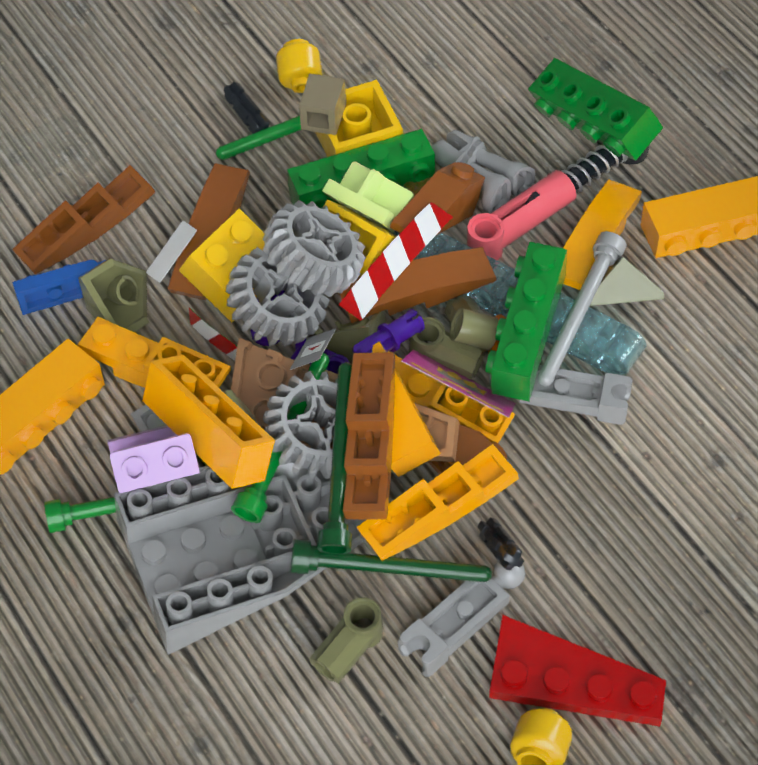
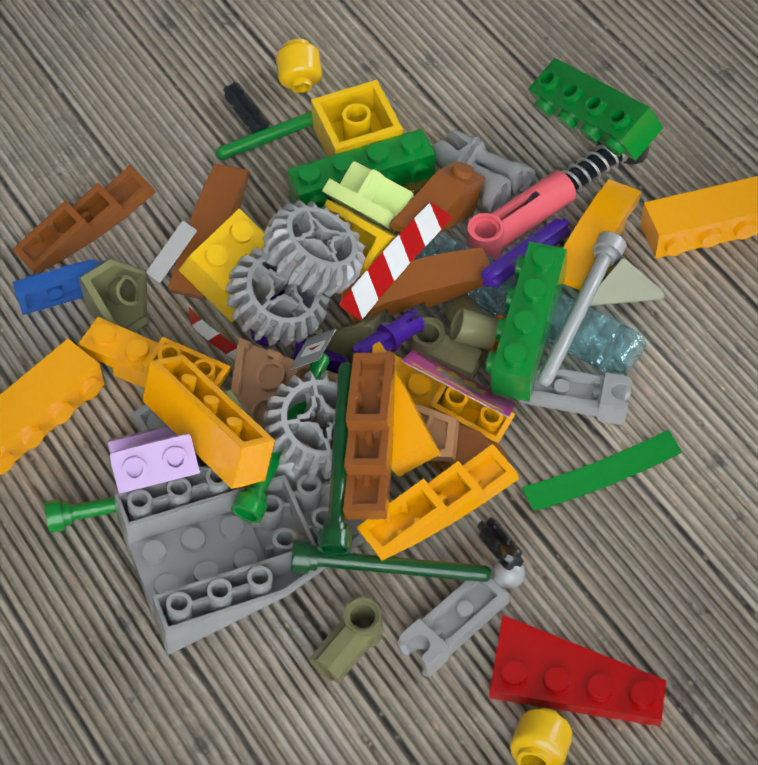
(322, 104): dark tan brick -> none
(504, 267): none -> dark purple axle
(603, 472): none -> green sticker

